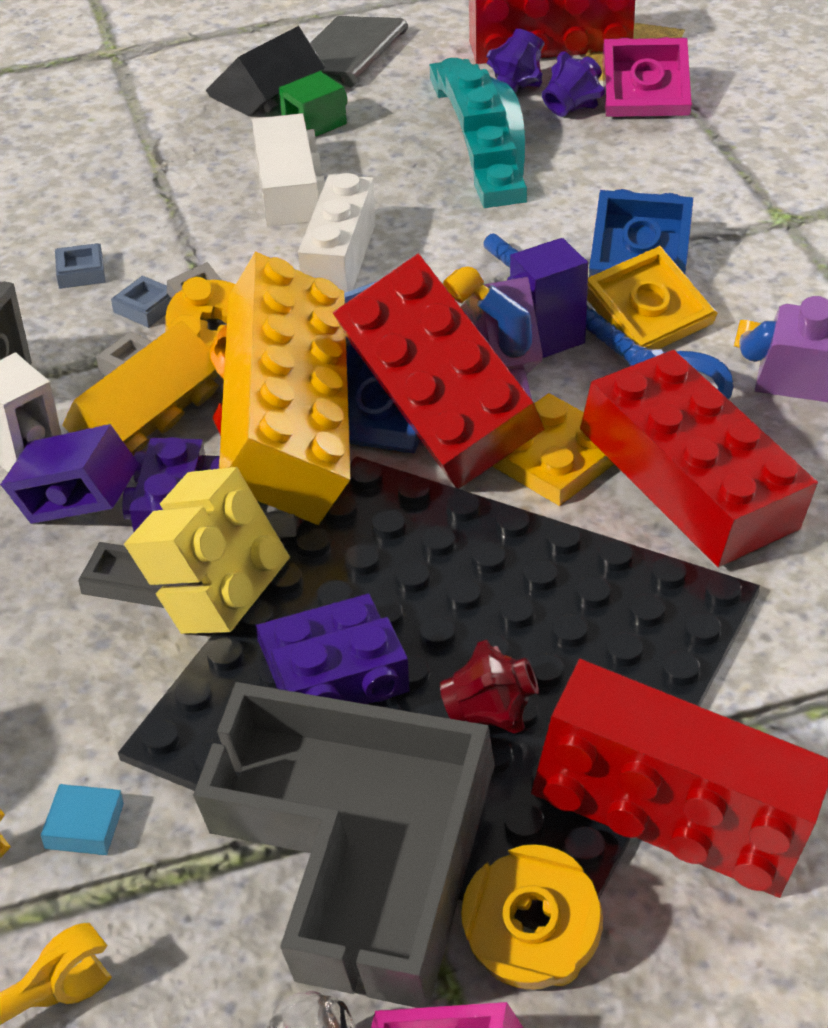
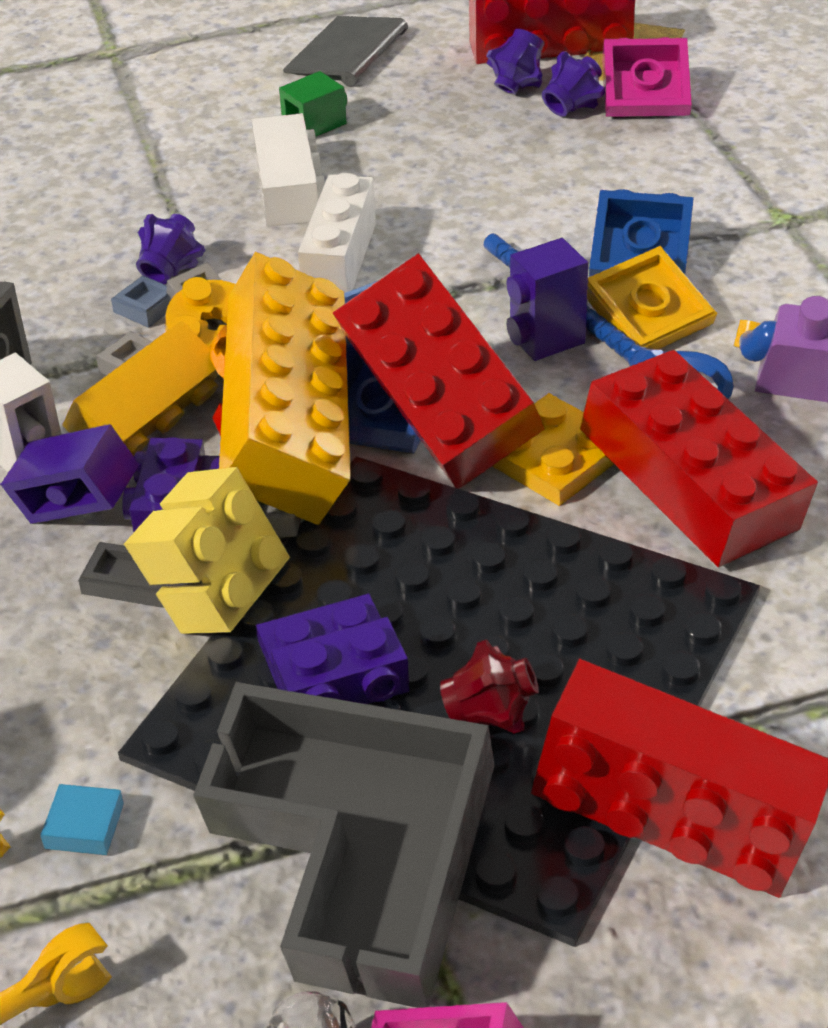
(79, 265): sand blue tile -> none
(167, 247): none -> dark purple rock
(255, 76): black slope -> none
(490, 126): teal piece -> none
(503, 317): torso -> none
(551, 953): yellow plate -> none

